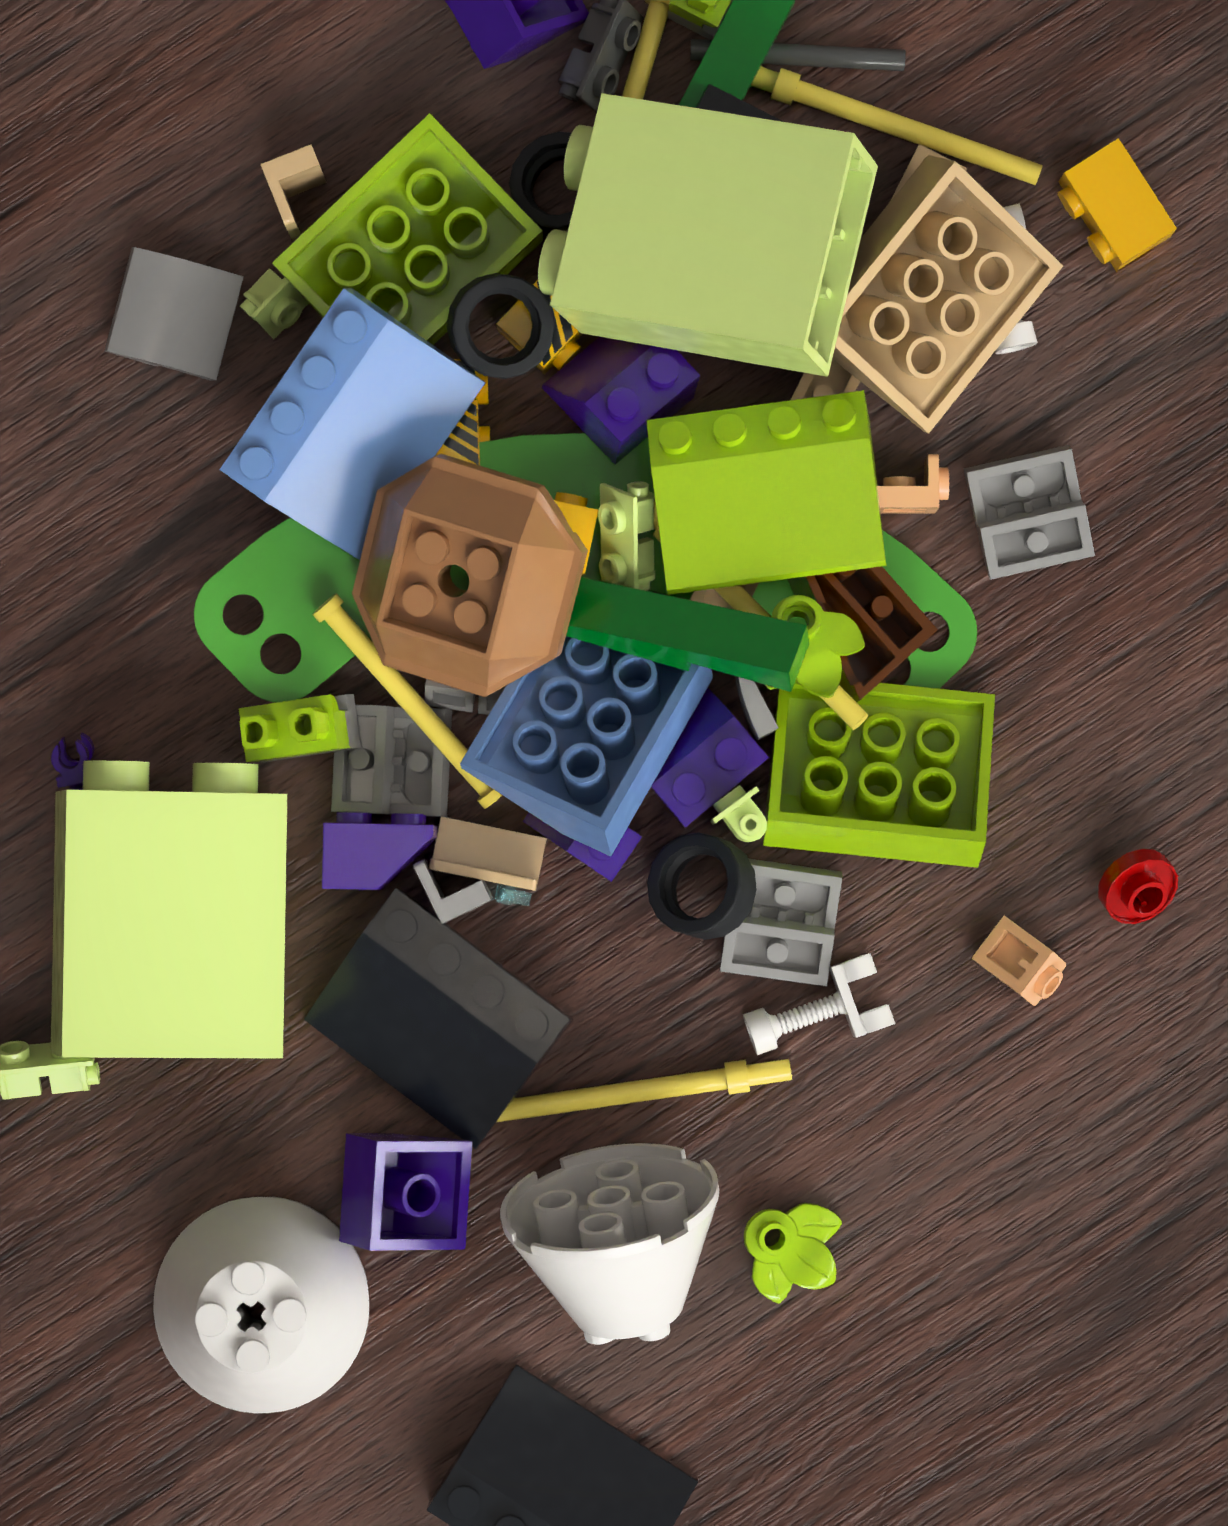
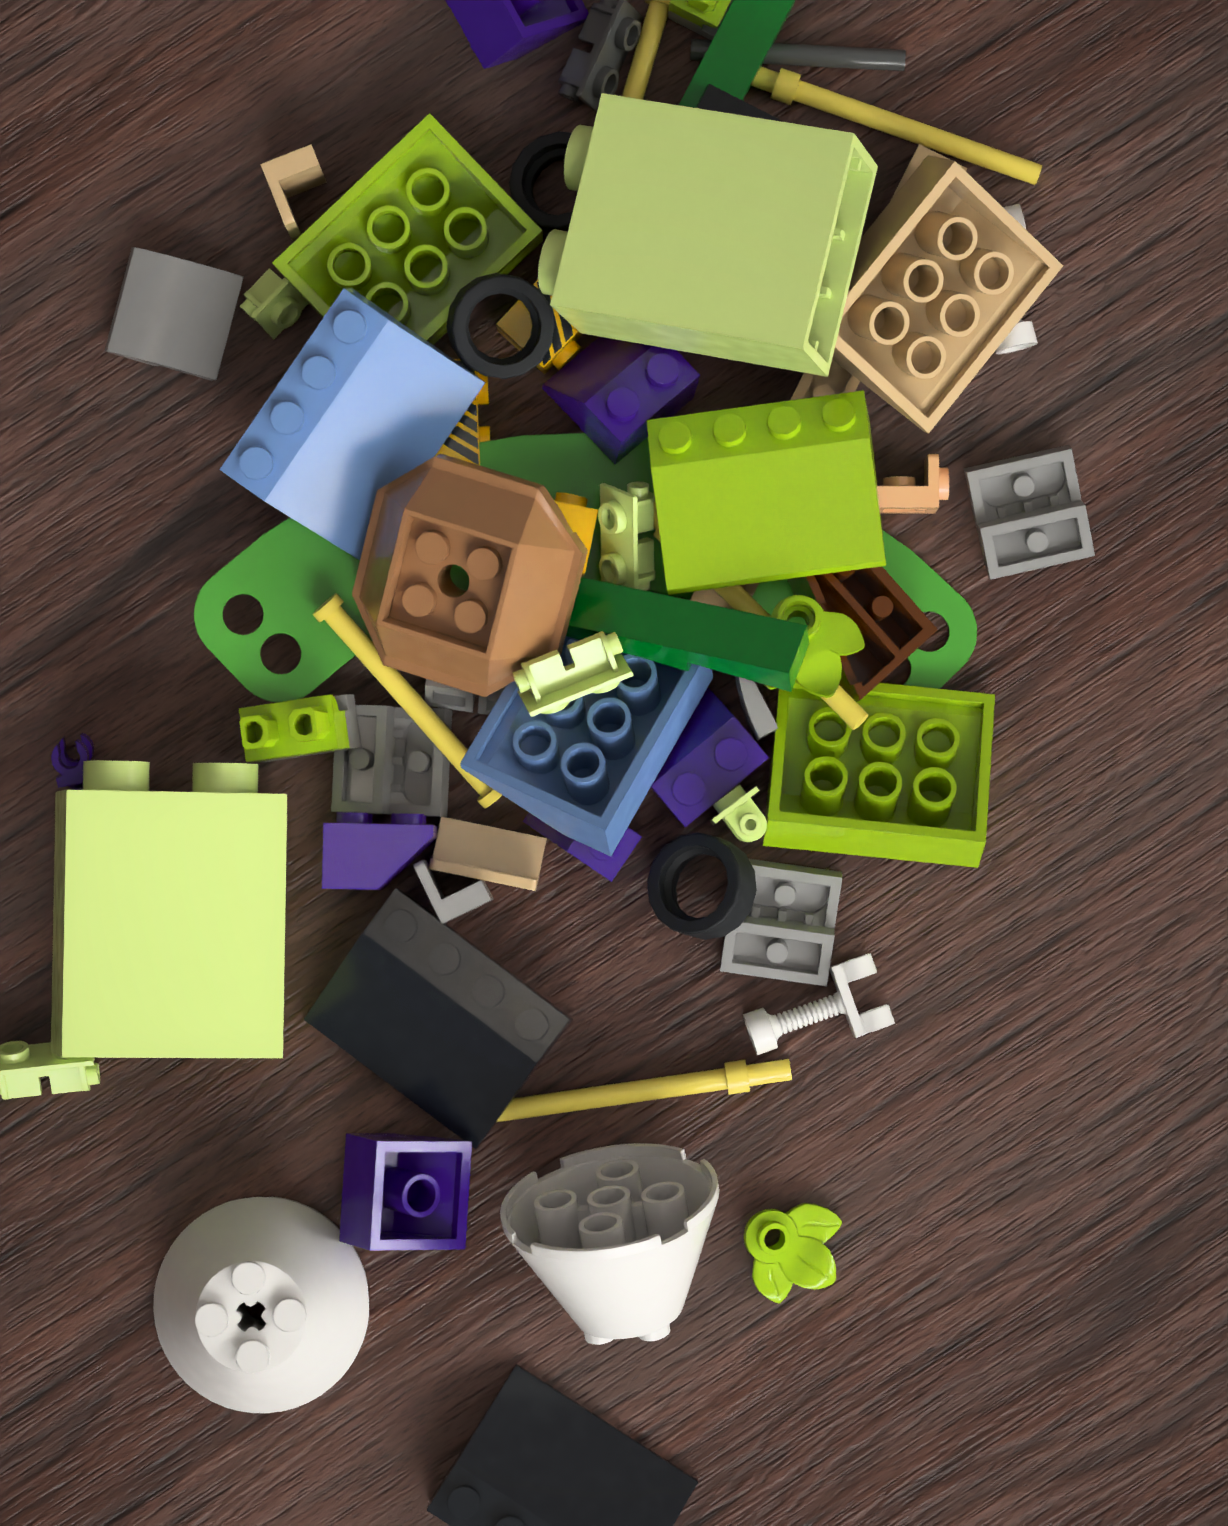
(508, 895): clear light blue piece -> none
(596, 668): none -> yellowish green hinge
(1020, 961): light nougat bracket -> none
(1115, 206): yellow brick -> none
(1138, 886): red plate -> none

